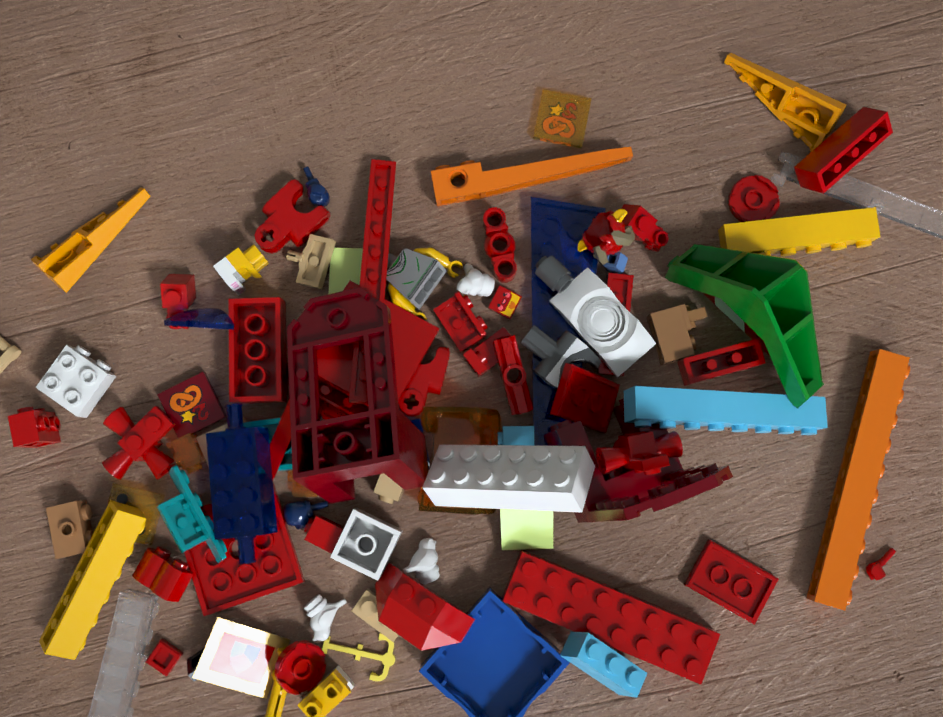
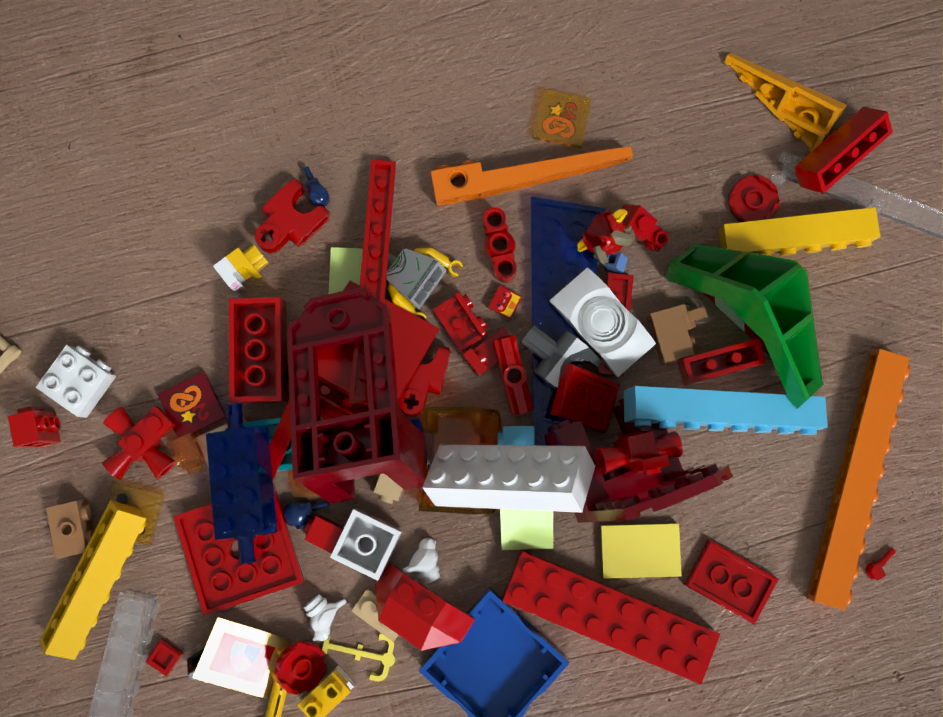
(76, 254): light orange wedge -> none
(163, 574): red brick -> none
(177, 294): red brick -> none
(187, 520): teal bracket -> none
(201, 318): clear blue brick -> none
(313, 261): tan plate -> none
(475, 282): white animal -> none
(553, 273): dark grey brick -> none
(603, 664): medium azure brick -> none
(640, 550): none -> light yellow tile

